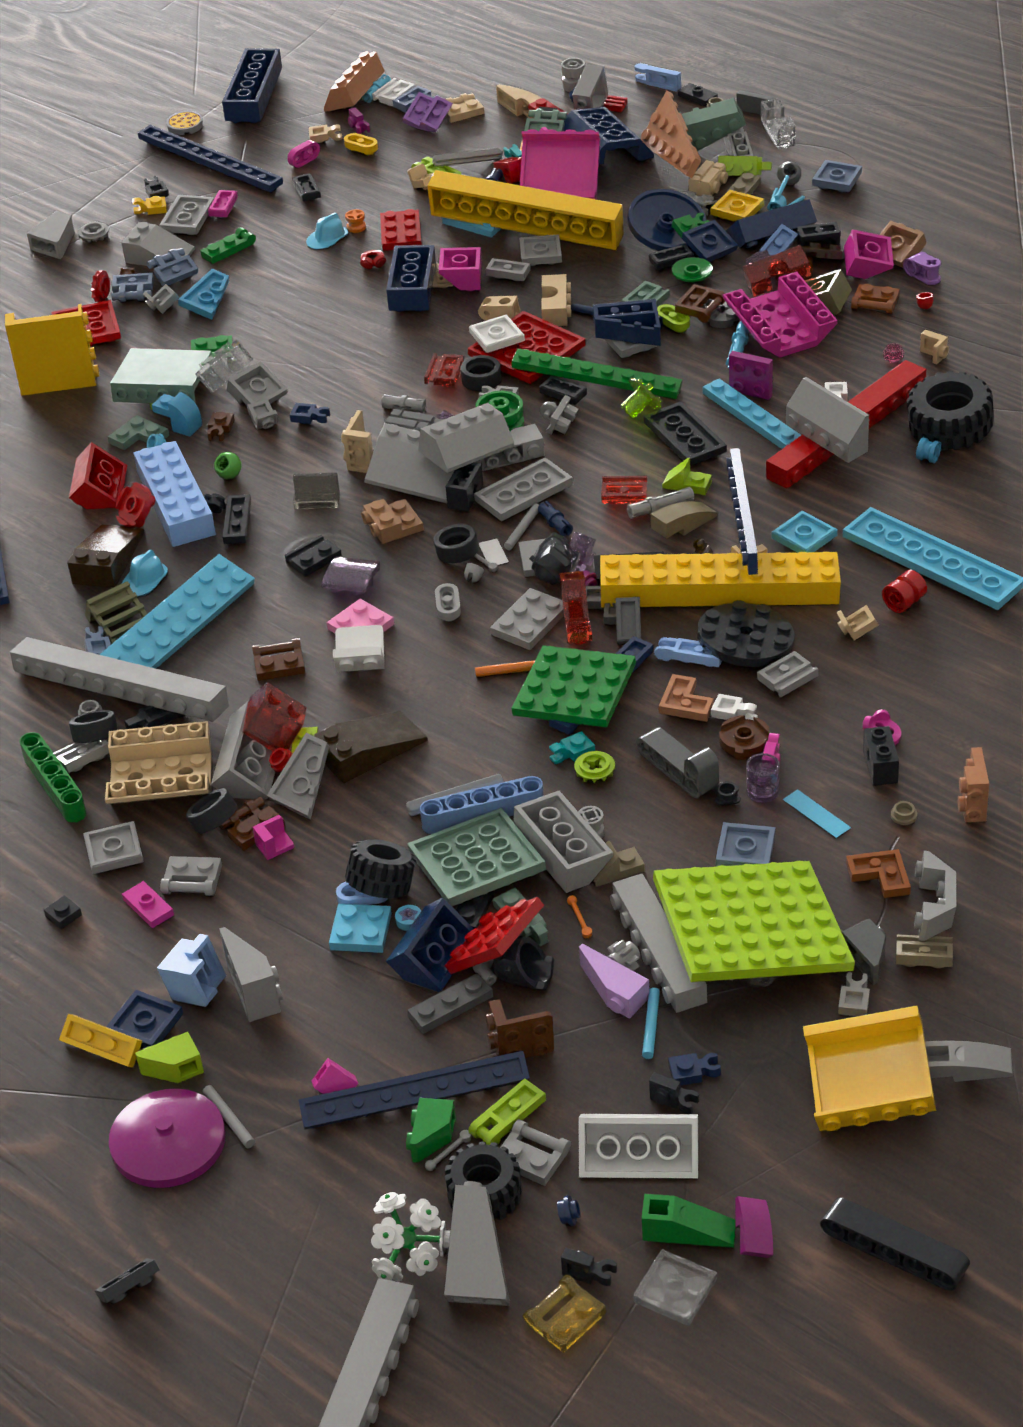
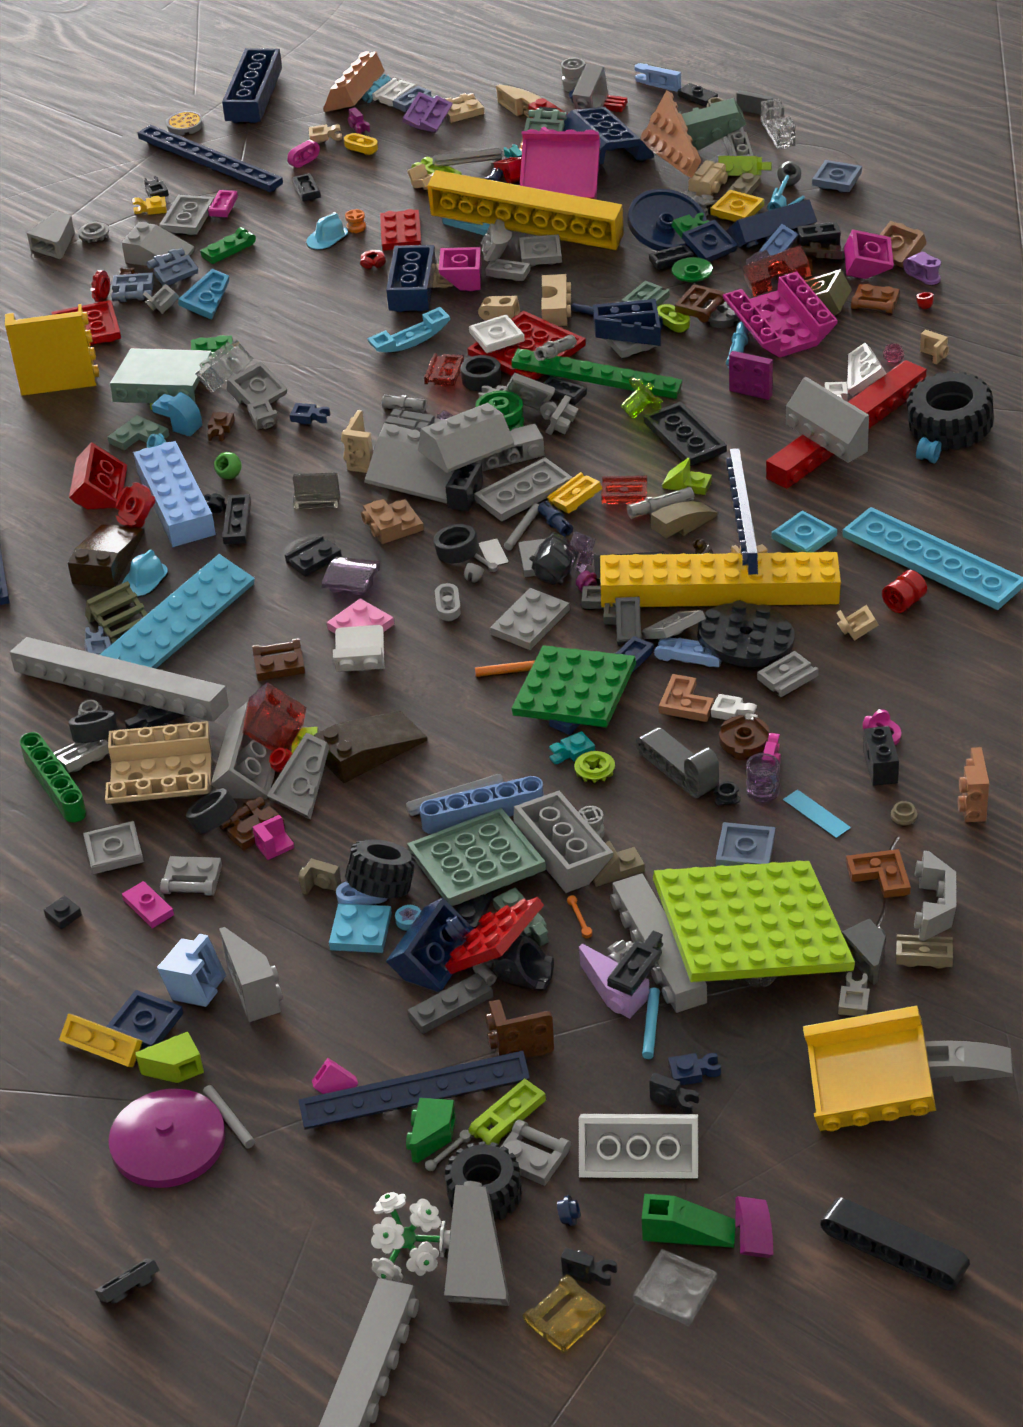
(319, 874): none -> dark tan bracket
(432, 323): none -> medium azure slope
(456, 928): none -> dark blue plate
(495, 241): none -> light grey slope
(530, 391): none -> light grey plate
(552, 349): none -> light grey pin
(574, 493): none -> yellow plate
(575, 607): clear red arch -> none
(636, 964): none -> black hinge
(673, 624): none -> light grey plate
(750, 413): medium azure plate -> none
(862, 369): none -> white wing

